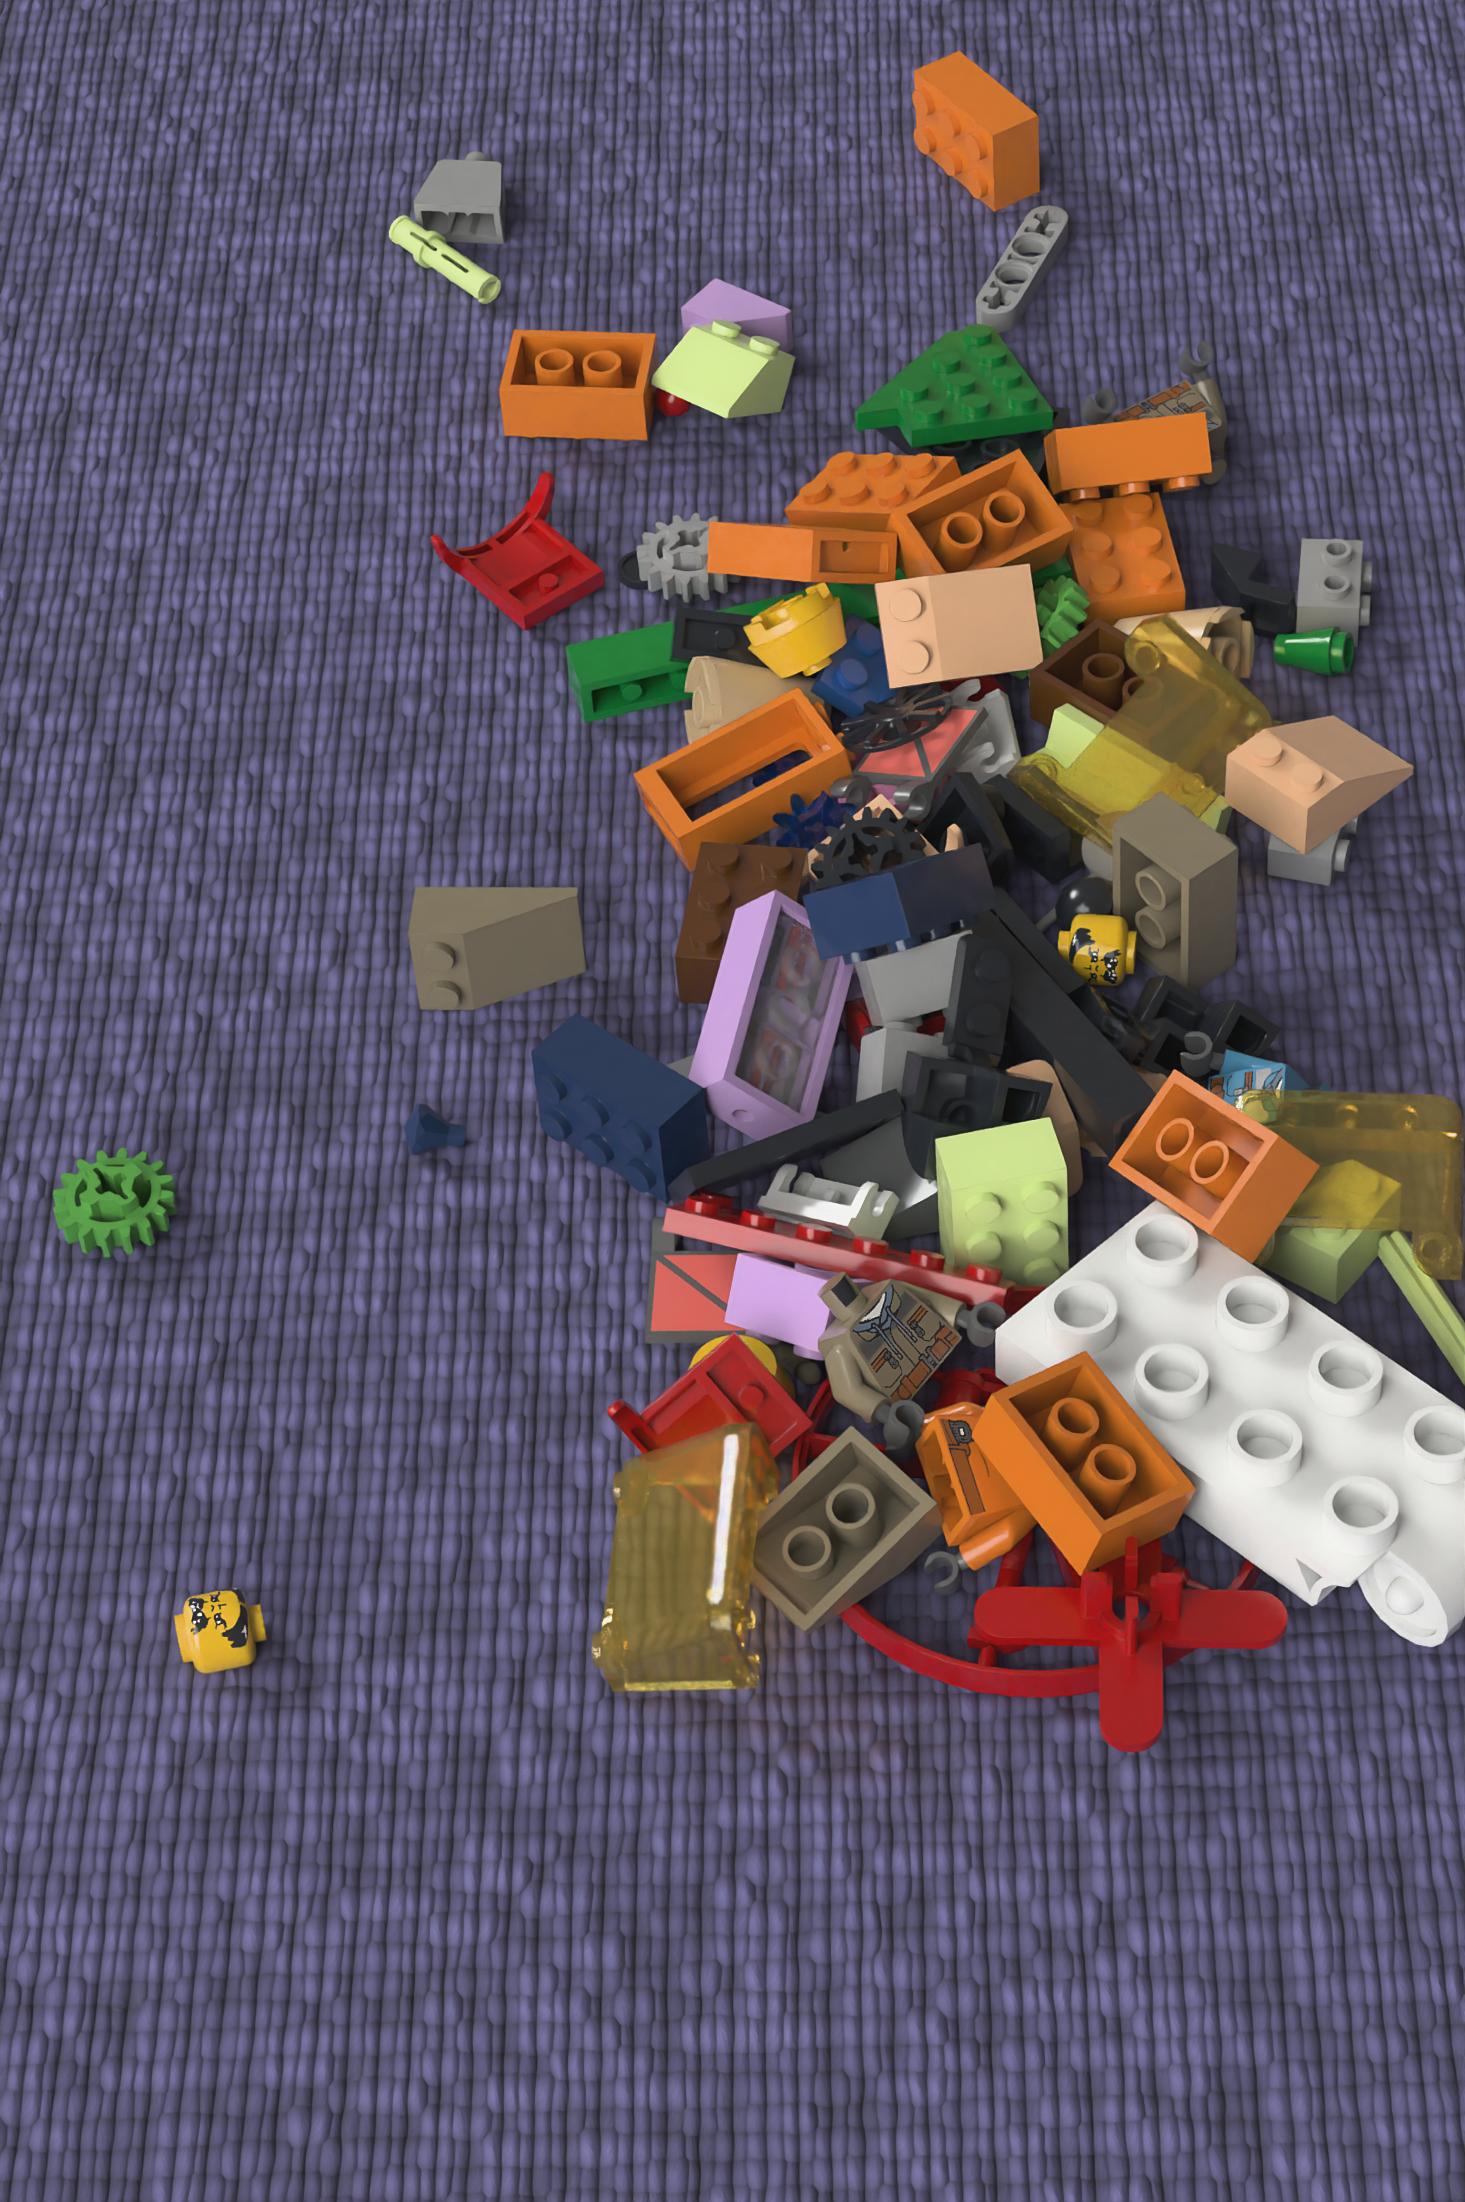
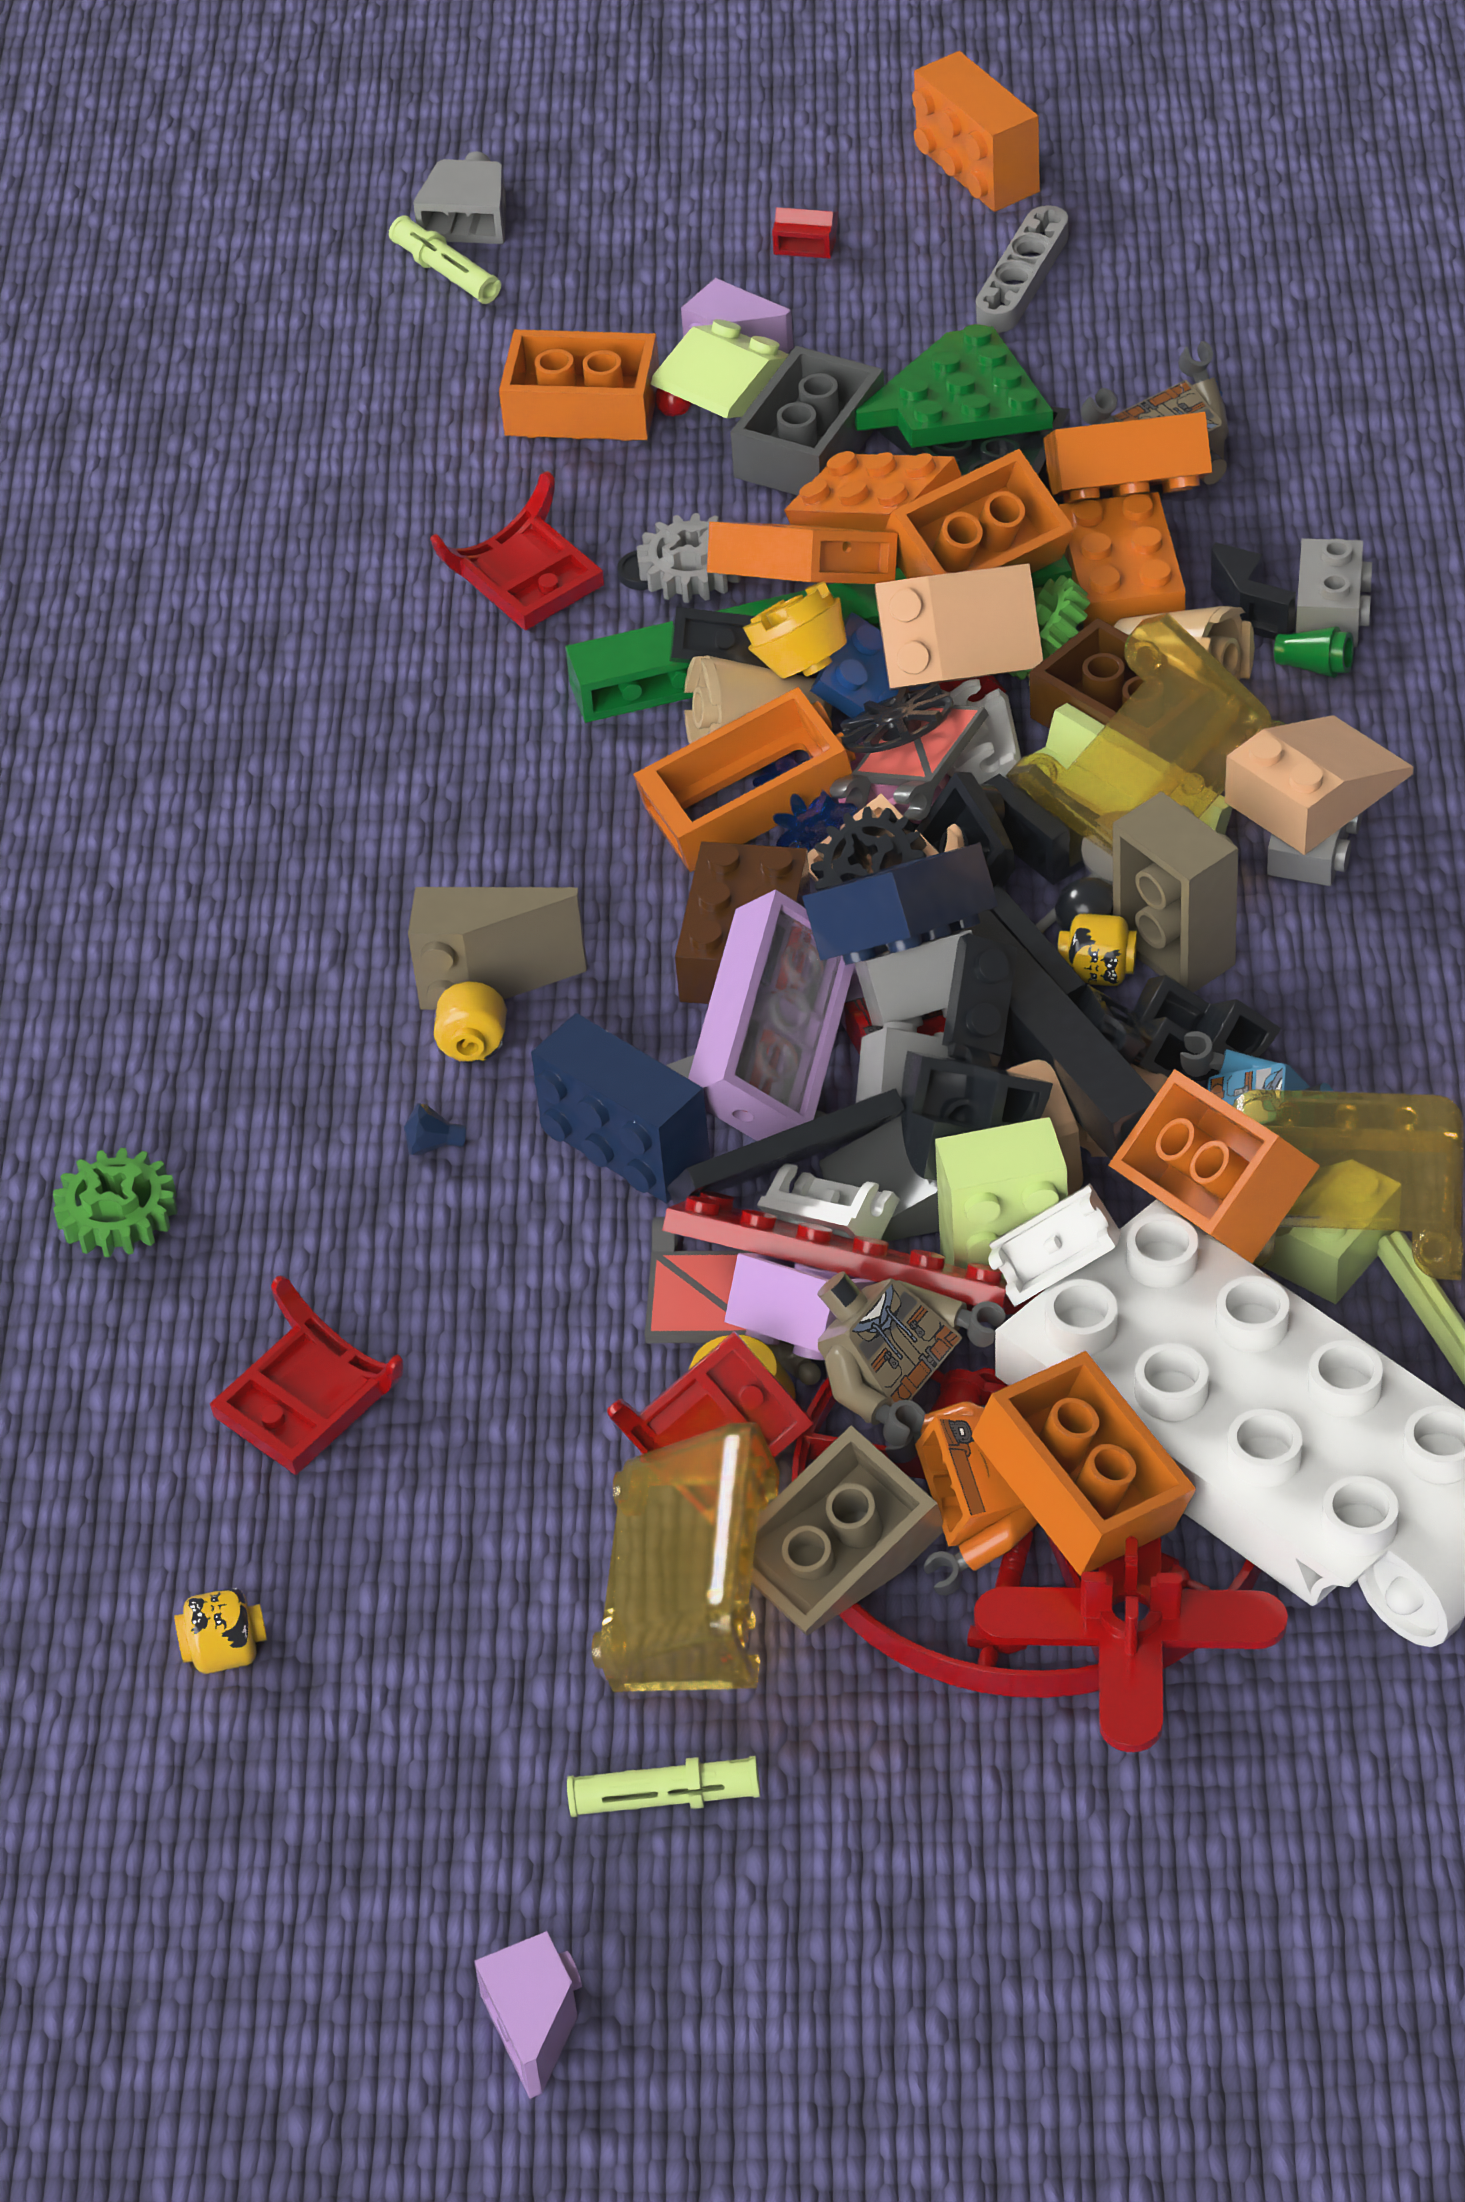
(303, 1387): none -> red piece
(470, 1022): none -> yellow head
(531, 2004): none -> lavender slope
(663, 1786): none -> yellowish green pin
(802, 419): none -> dark grey brick
(804, 232): none -> red piece
(1054, 1244): none -> white hinge

